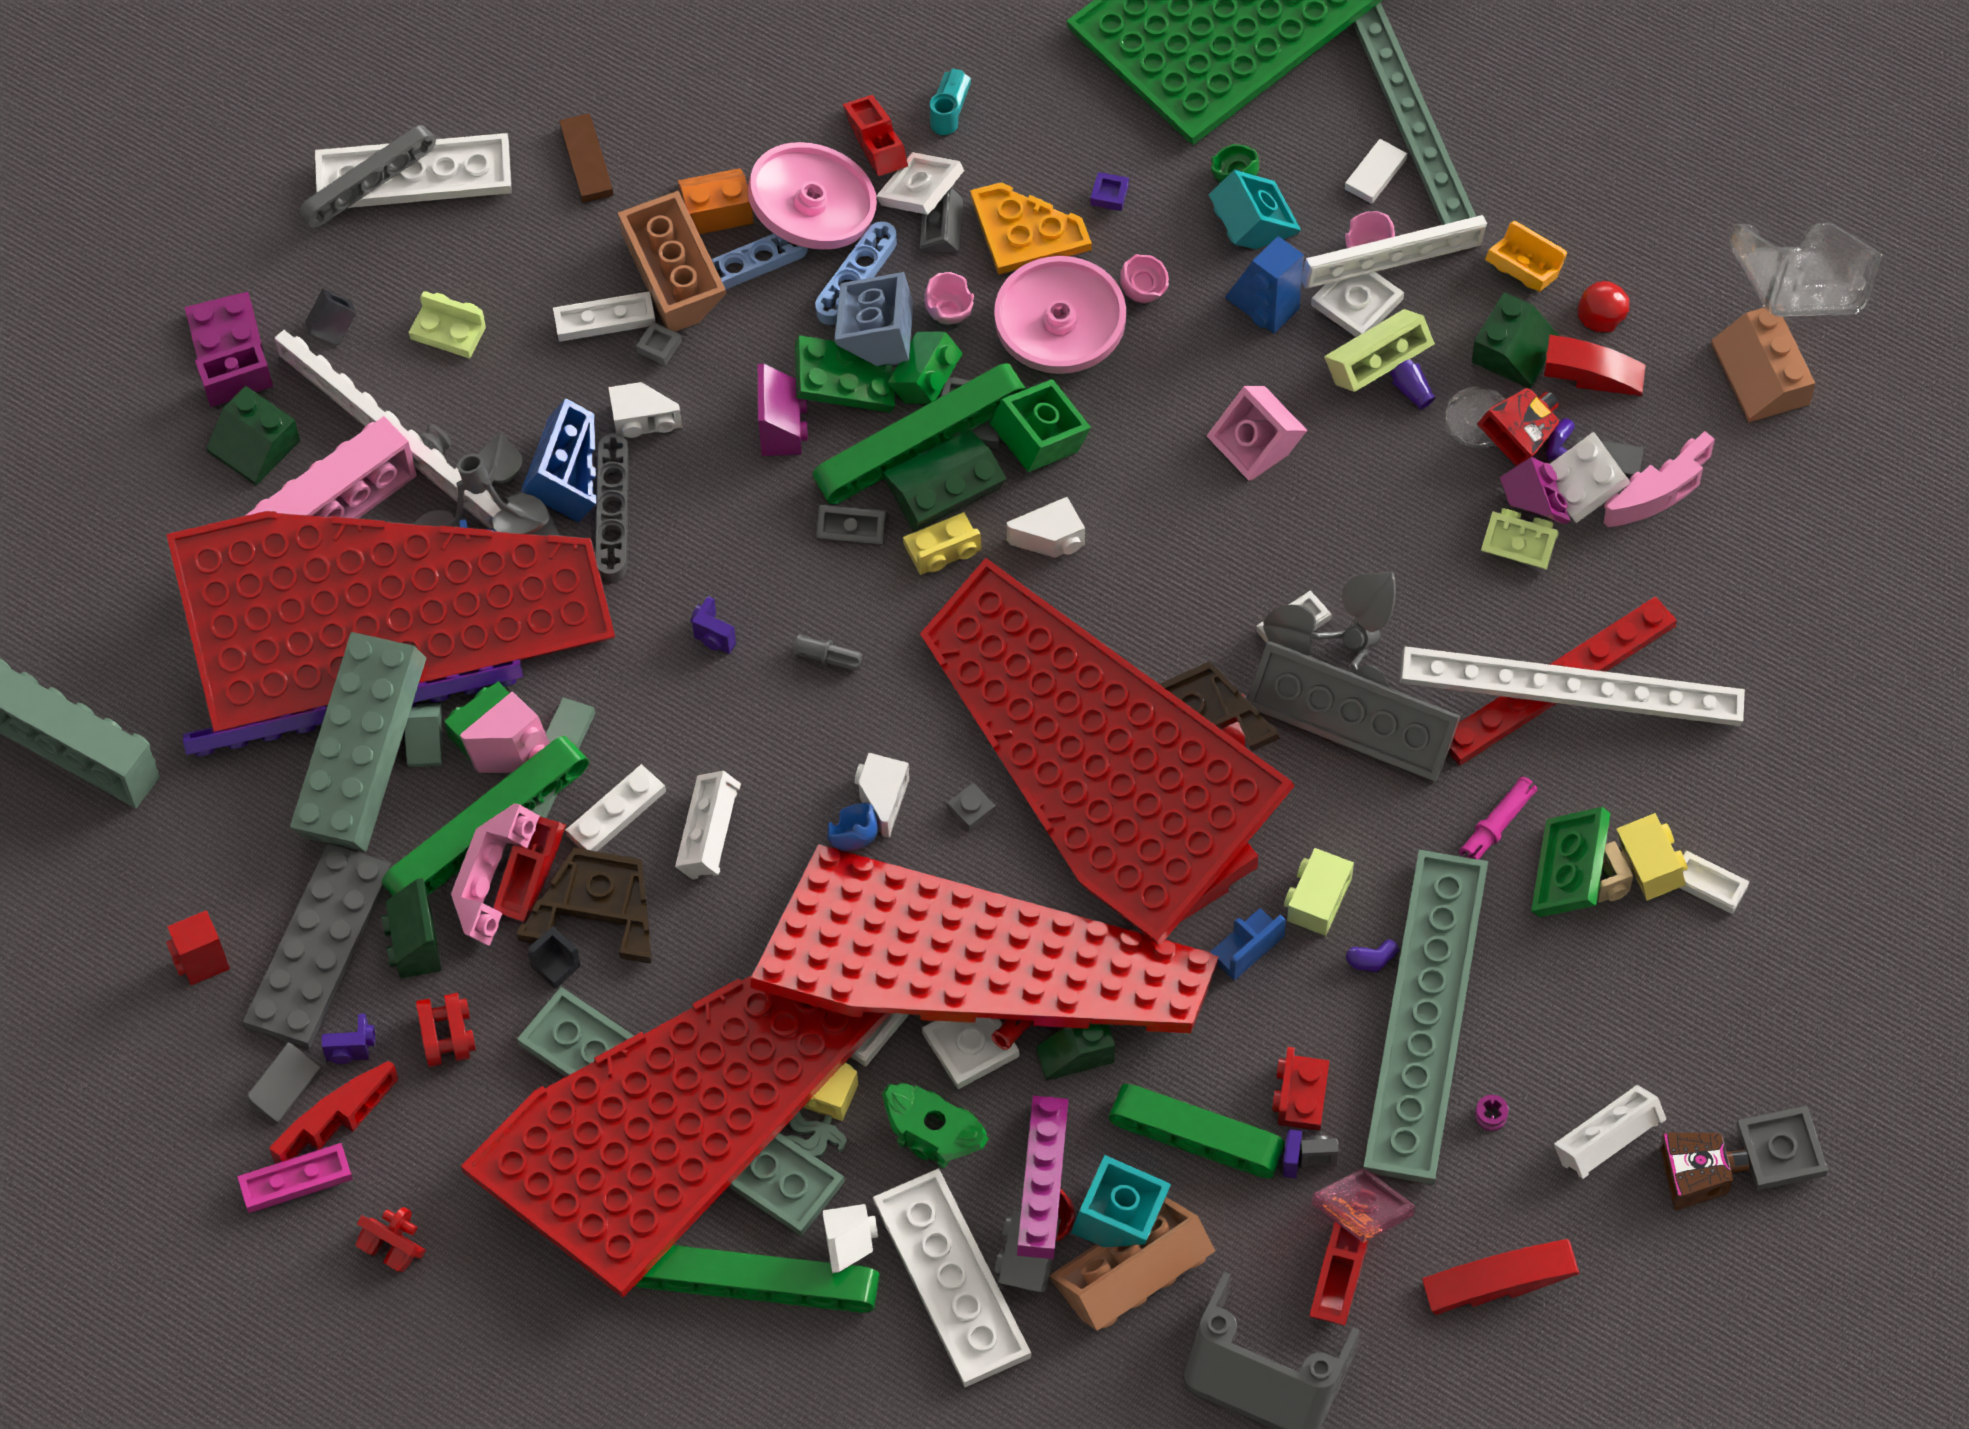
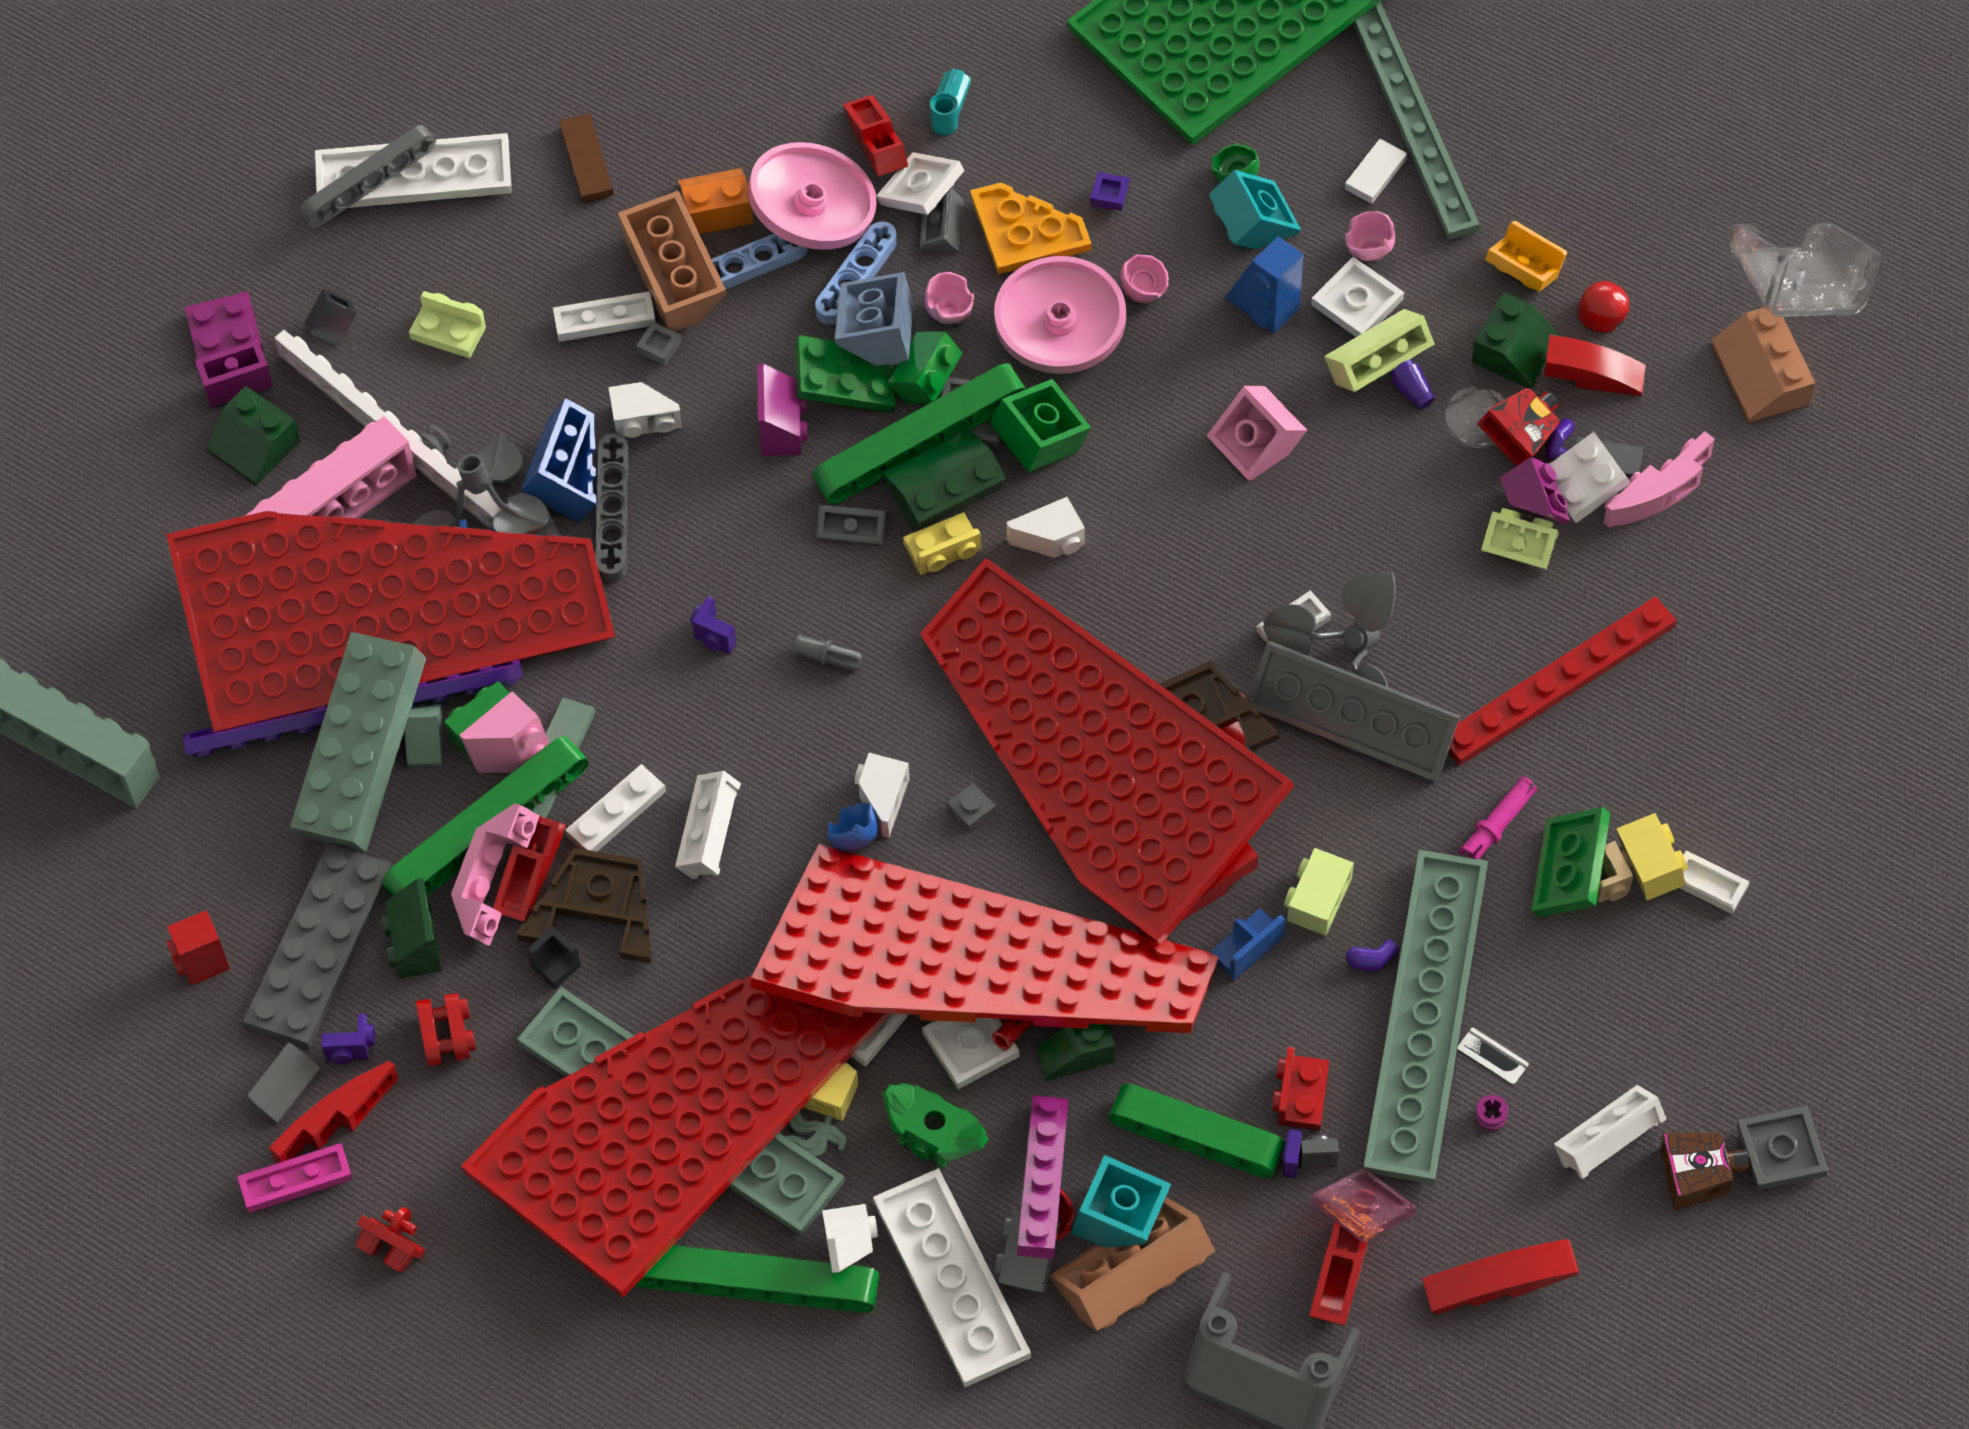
(1393, 251): white tile -> none
(1493, 1055): none -> sticker
(1572, 686): white plate -> none

